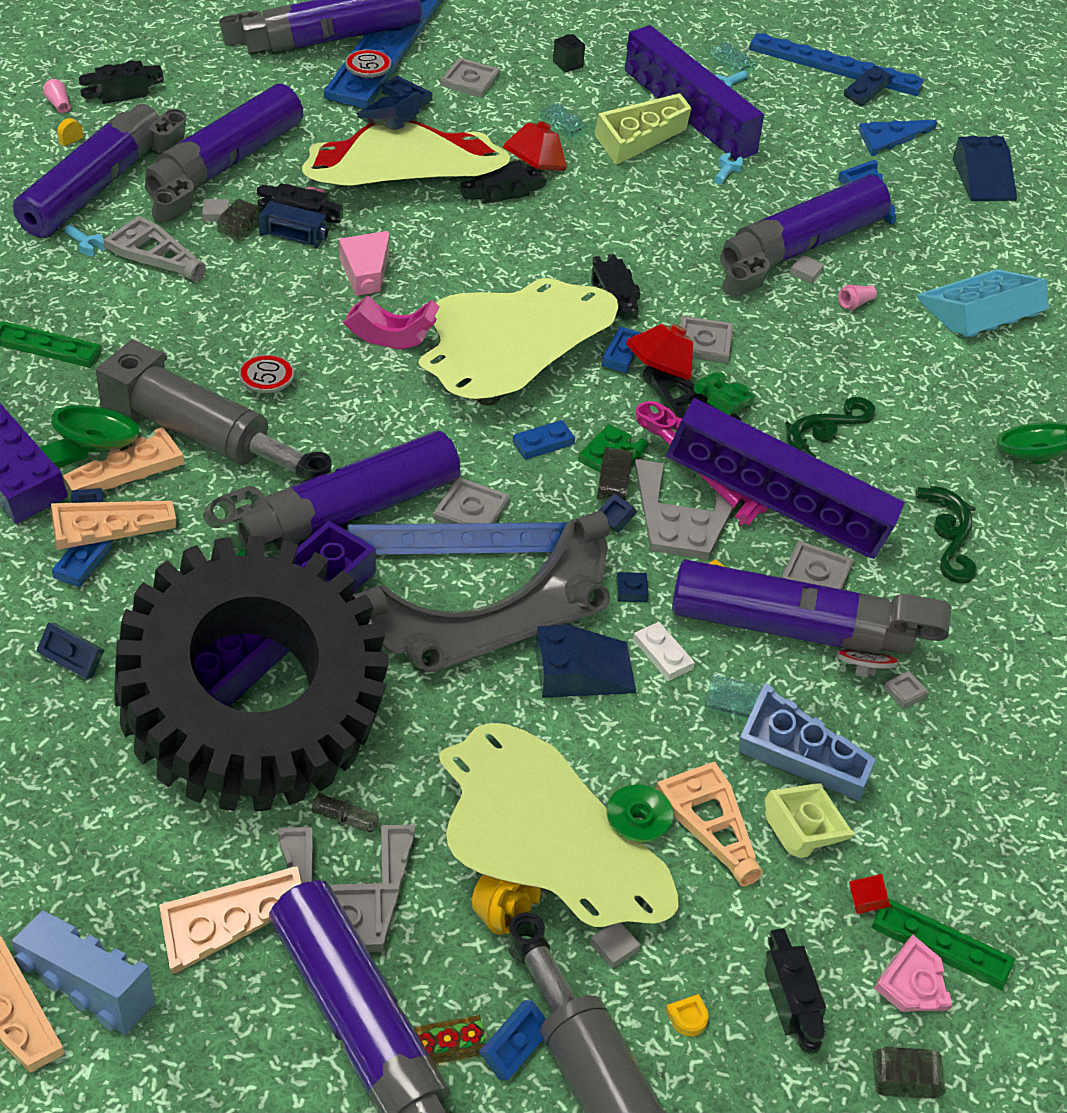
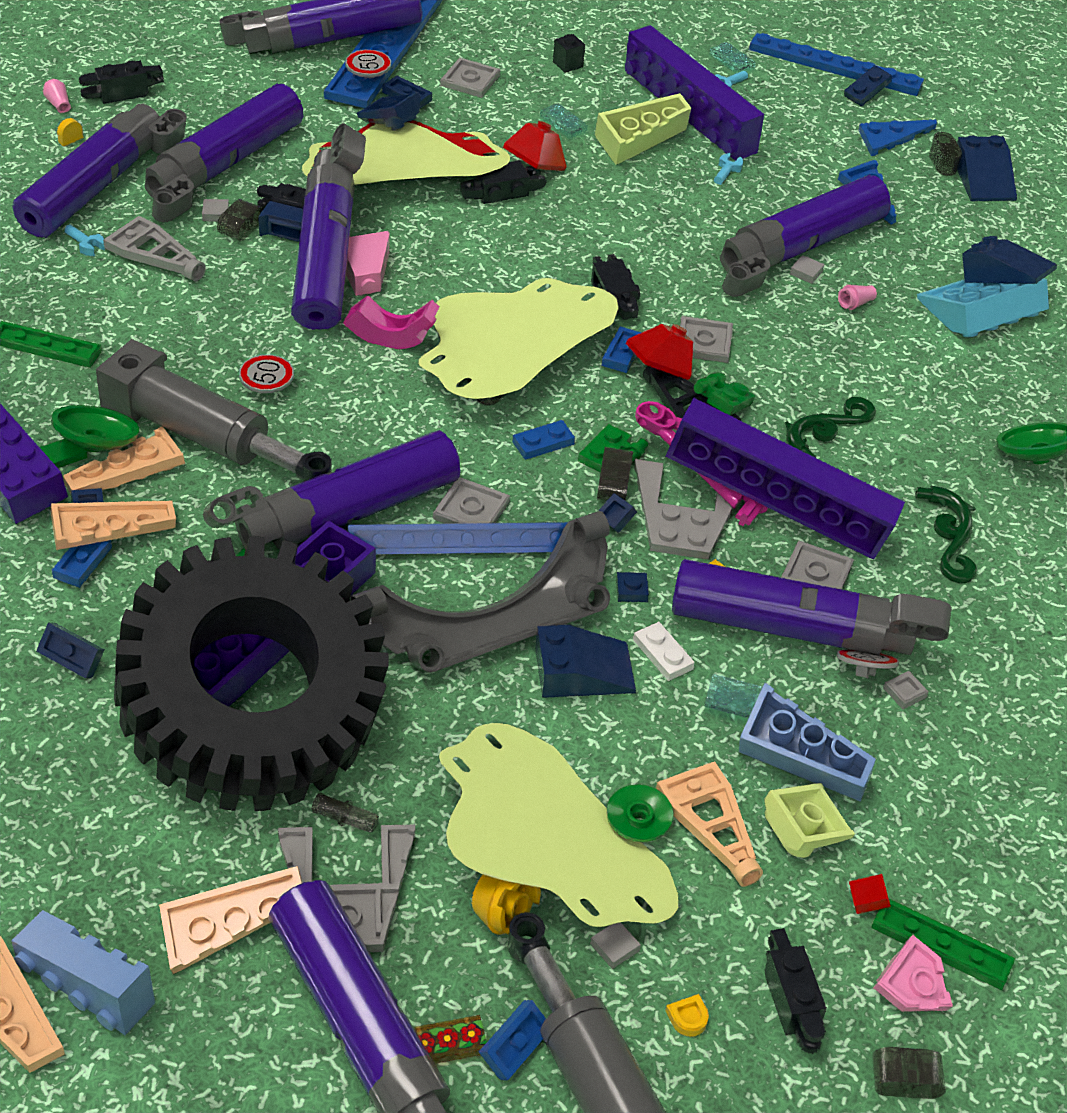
(326, 231): none -> dark purple piece
(945, 154): none -> clear smoke beam
(1004, 262): none -> dark blue slope

